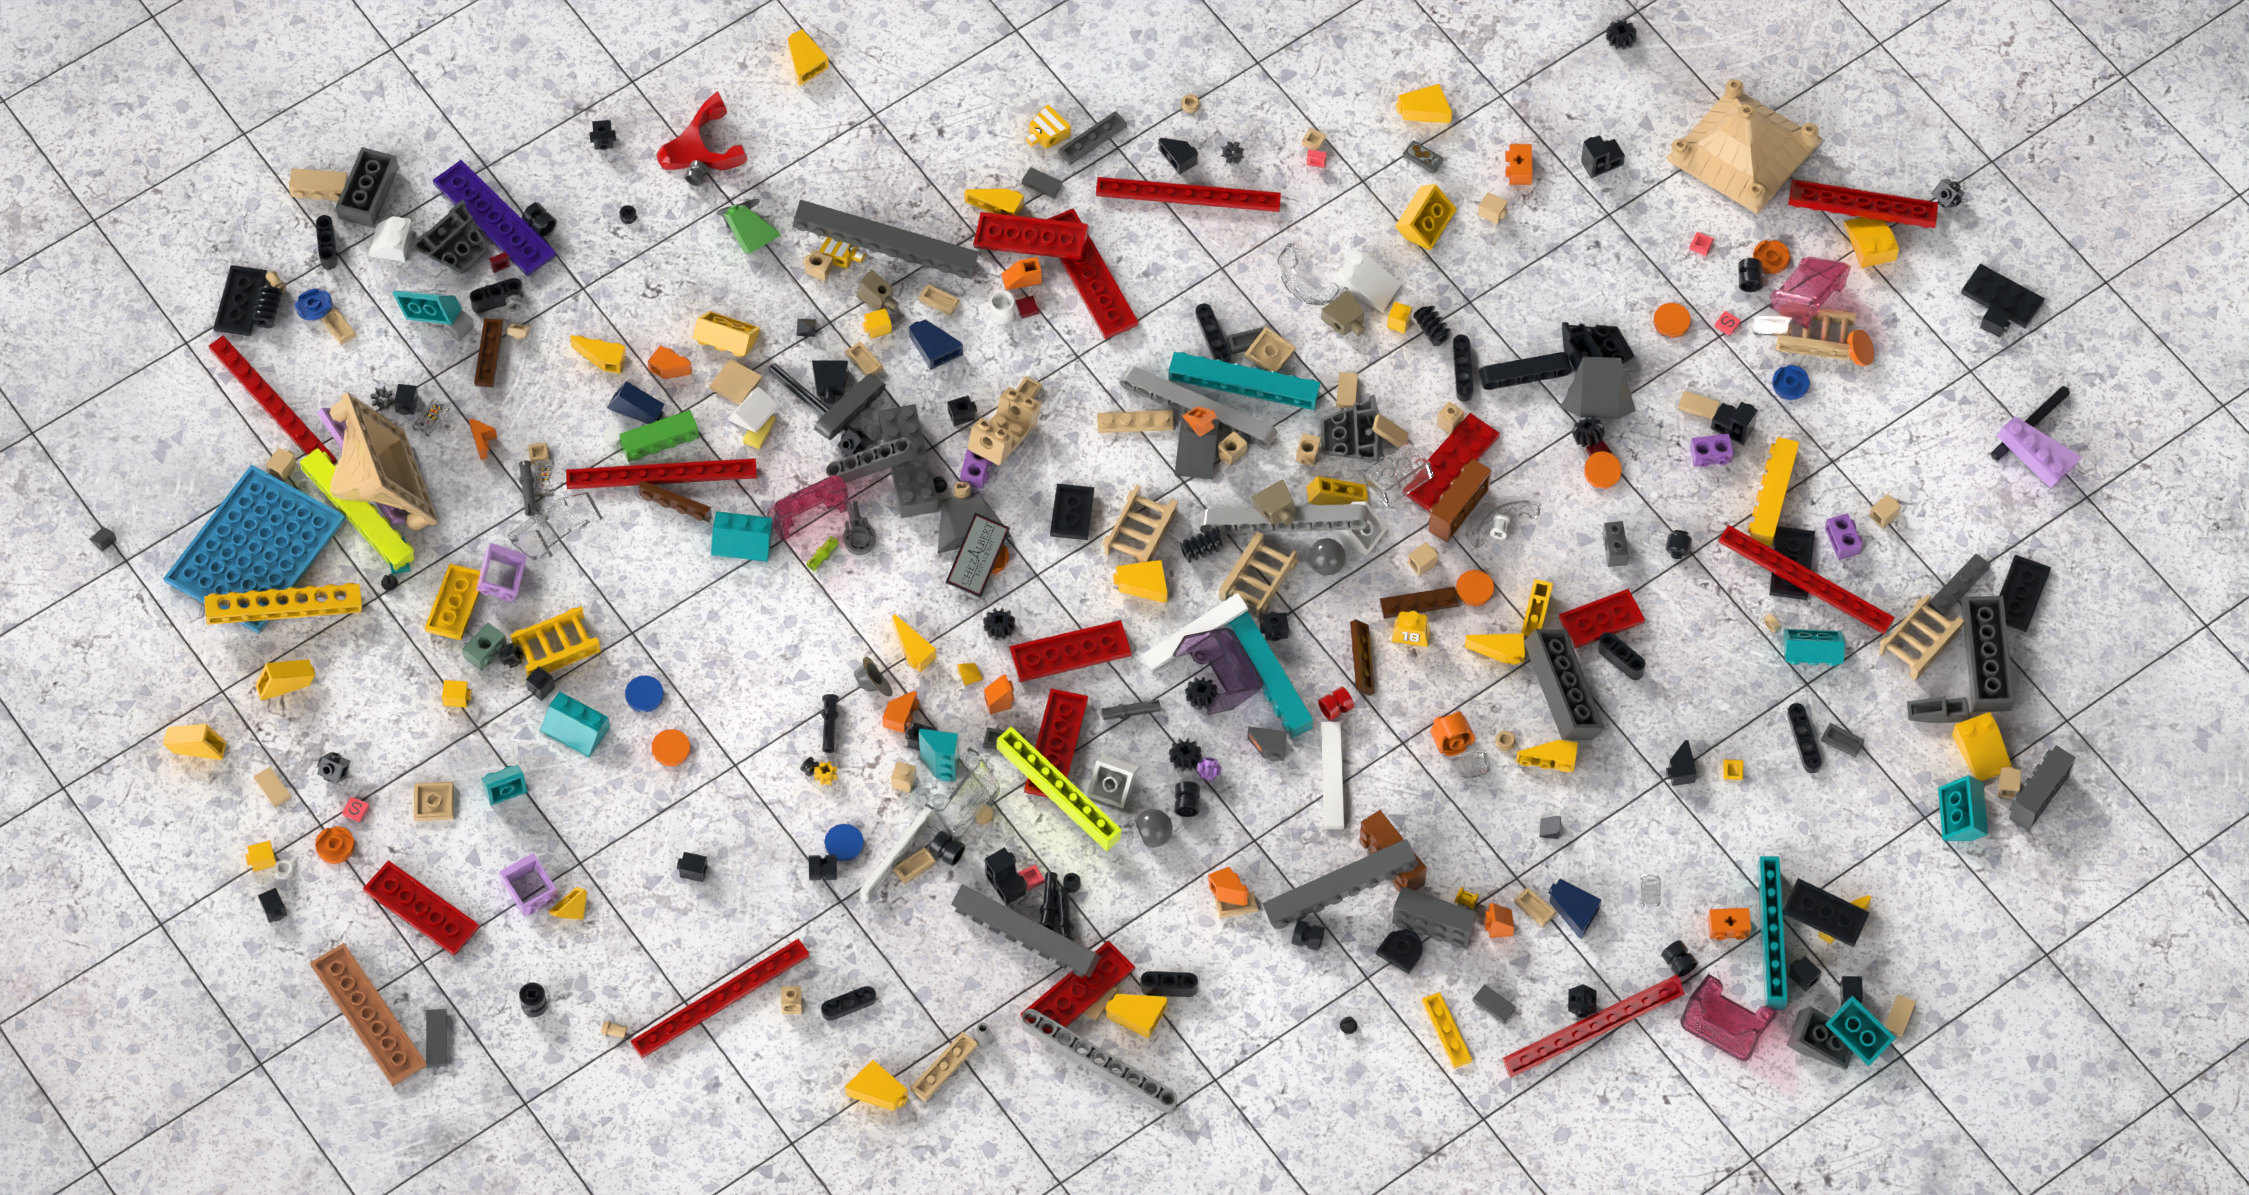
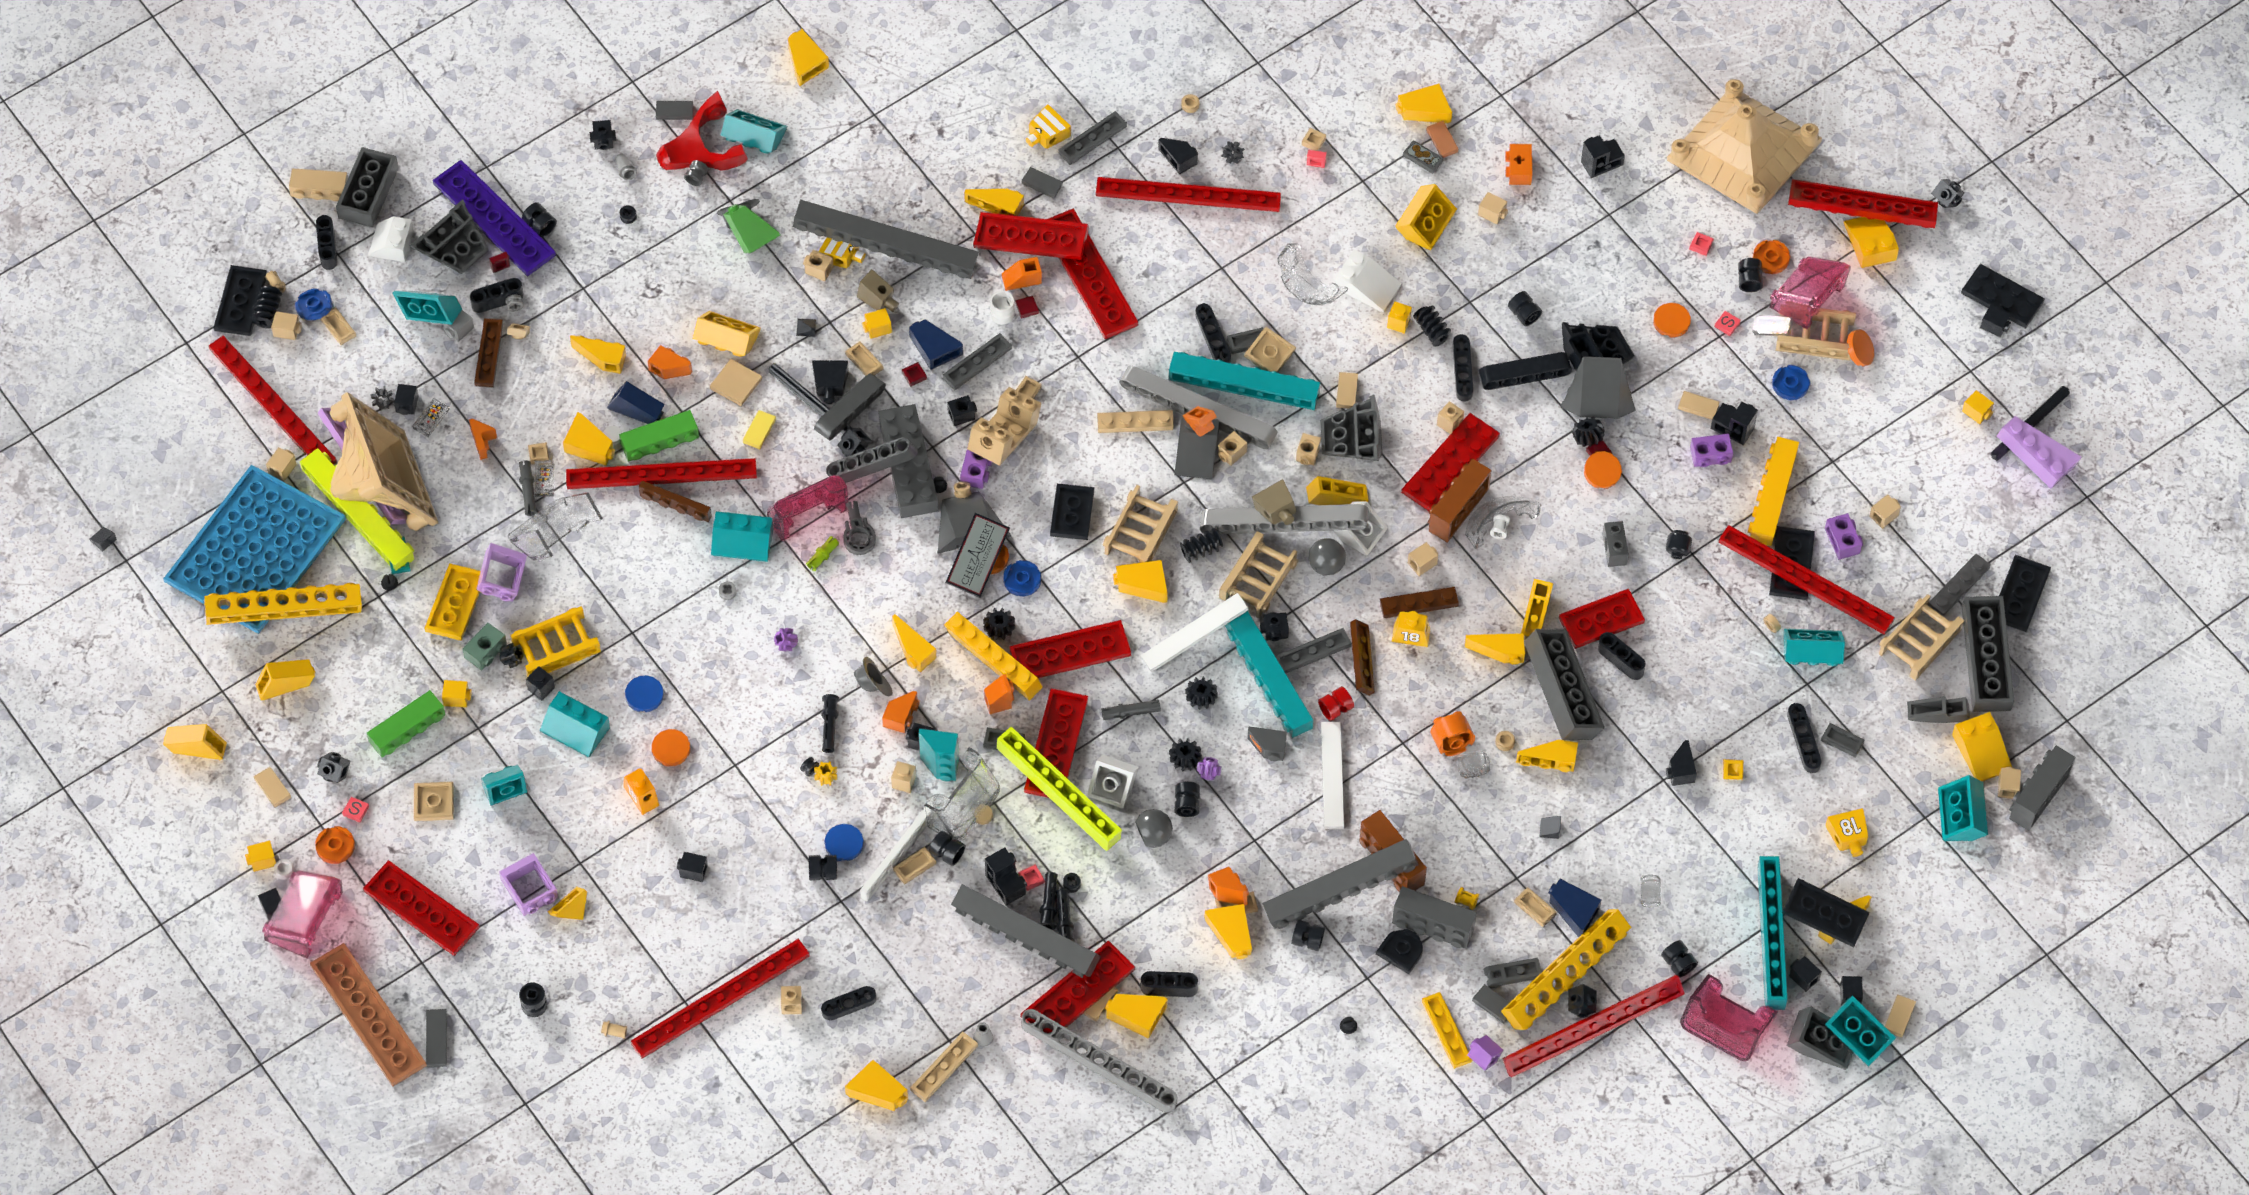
(286, 325): none -> tan brick
(302, 911): none -> clear pink windscreen
(406, 724): none -> bright green brick
(588, 441): none -> yellow slope
(625, 167): none -> light grey cone
(638, 787): none -> light orange torso
(674, 110): none -> dark grey tile
(727, 584): none -> light grey bush
(753, 131): none -> teal slope
(754, 410): white slope -> none
(785, 639): none -> medium lavender gear
(914, 374): none -> dark red tile
(939, 300): tan tile -> none
(969, 673): yellow slope -> none
(977, 361): none -> dark grey plate
(993, 655): none -> yellow brick
(1022, 578): none -> blue tile
(1228, 661): clear purple windscreen -> none
(1231, 929): none -> yellow slope
(1314, 650): none -> dark grey plate
(1344, 315): dark tan torso -> none
(1389, 431): tan tile -> none
(1397, 474): clear brick -> none
(1442, 139): none -> nougat tile
(1474, 587): orange tile -> none
(1485, 1052): none -> medium lavender brick
(1498, 921): orange slope -> none
(1512, 972): none -> dark grey plate
(1524, 308): none -> black wheel
(1570, 958): none -> yellow brick
(1621, 34): black gear -> none
(1721, 918): orange brick -> none
(1848, 831): none -> yellow torso
(1978, 407): none -> yellow brick

